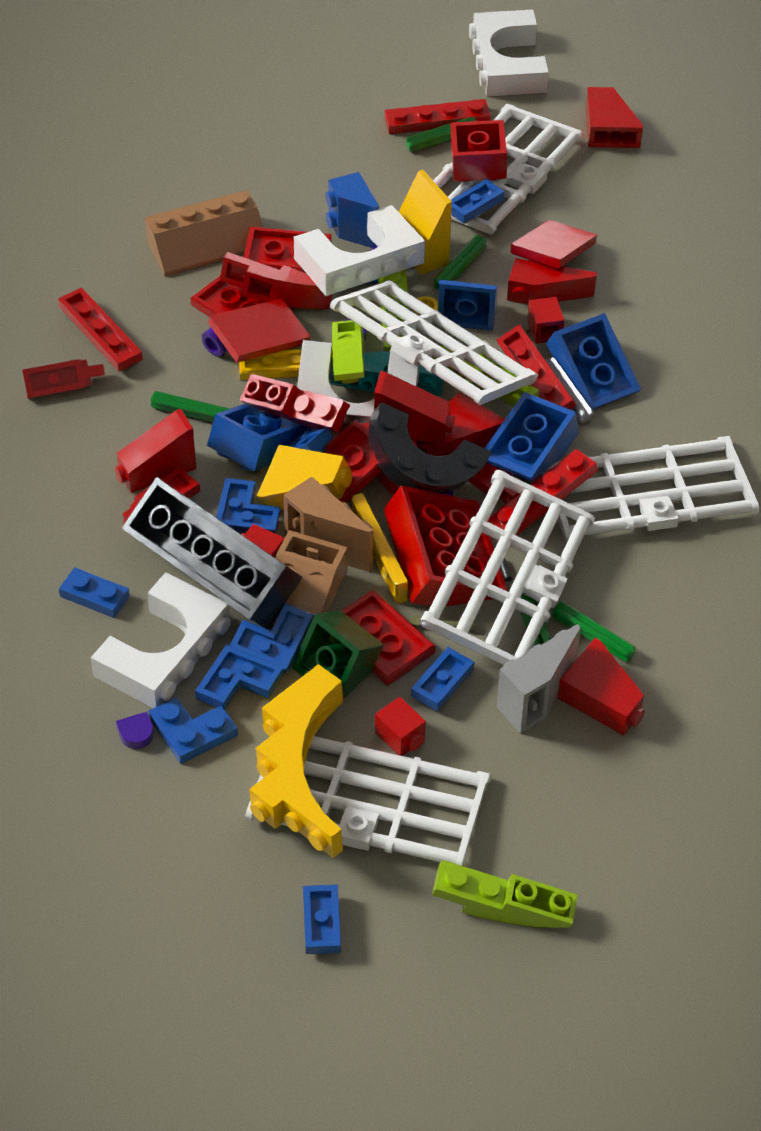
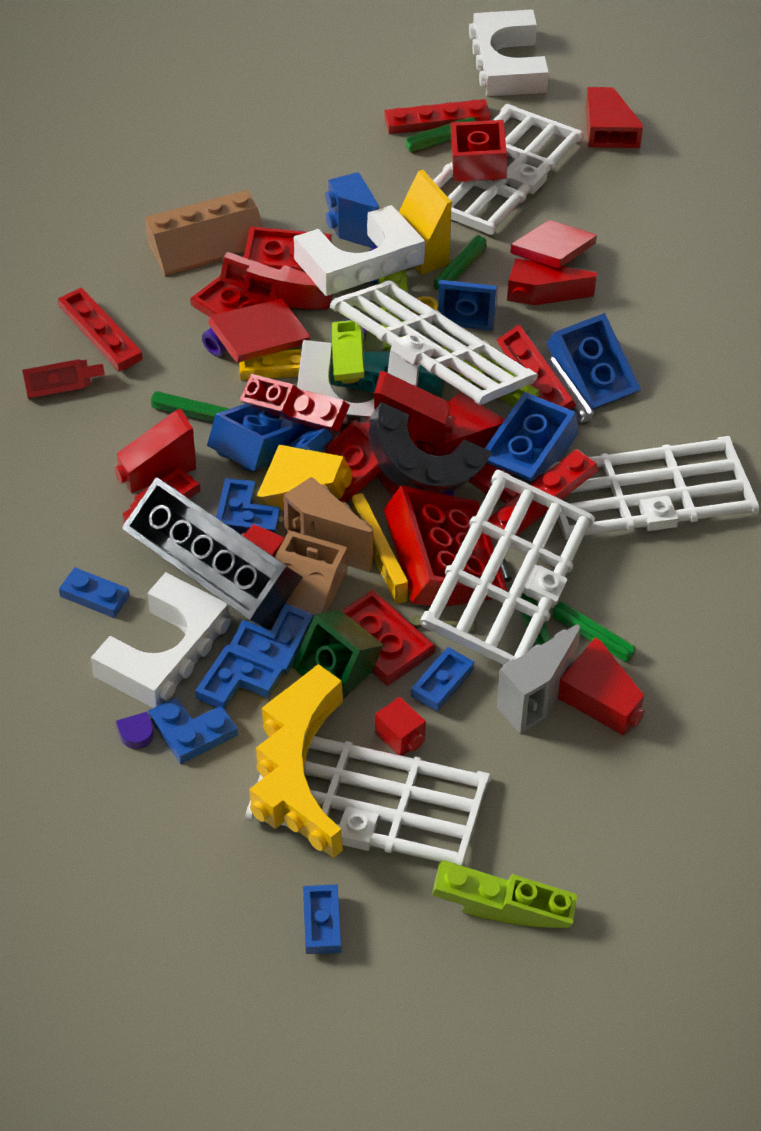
(476, 201): blue plate -> none
(544, 318): red brick -> none

